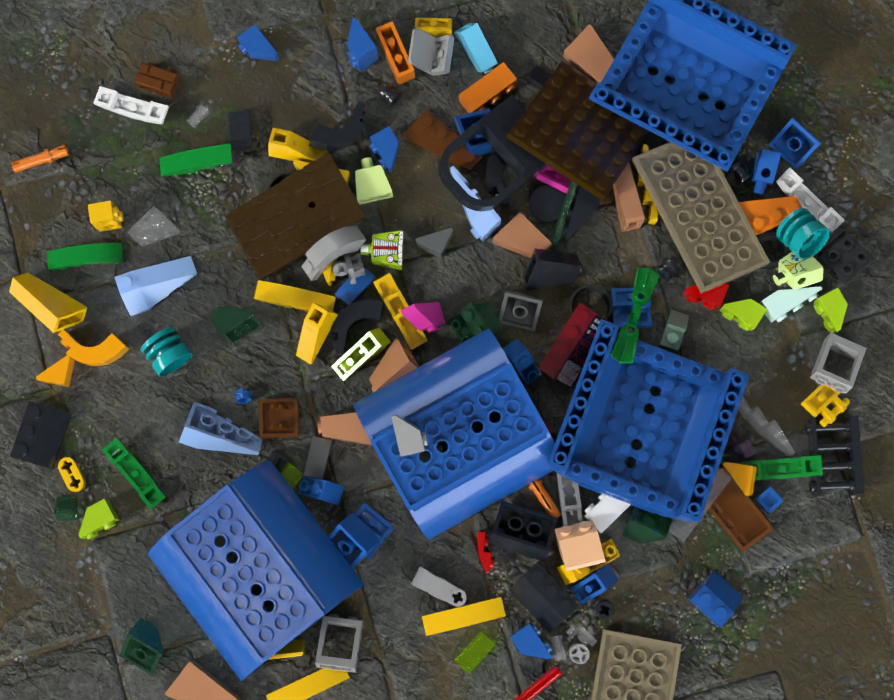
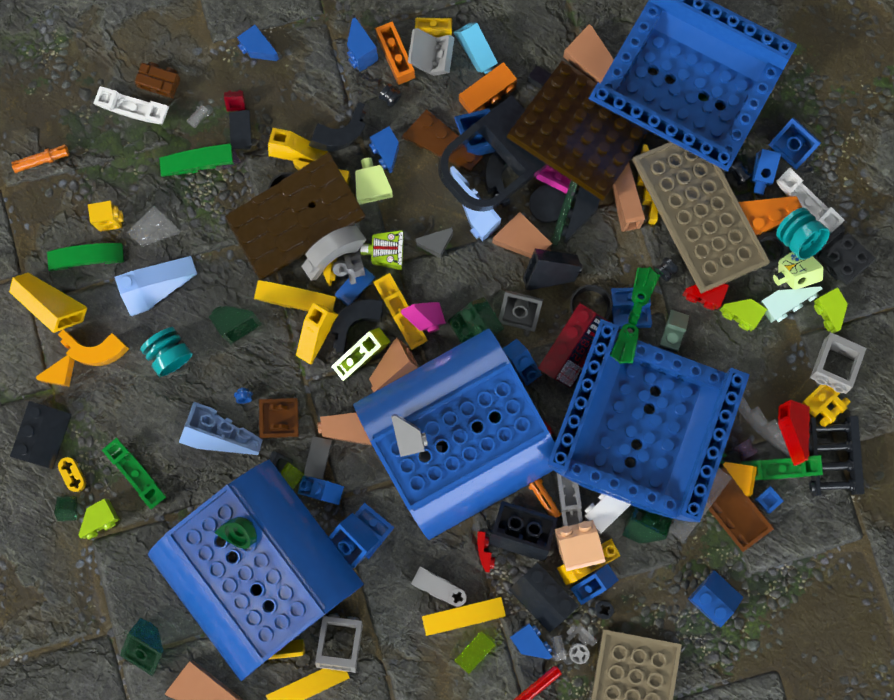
(234, 101): none -> dark red tile
(238, 532): none -> dark green piece
(794, 426): none -> red slope

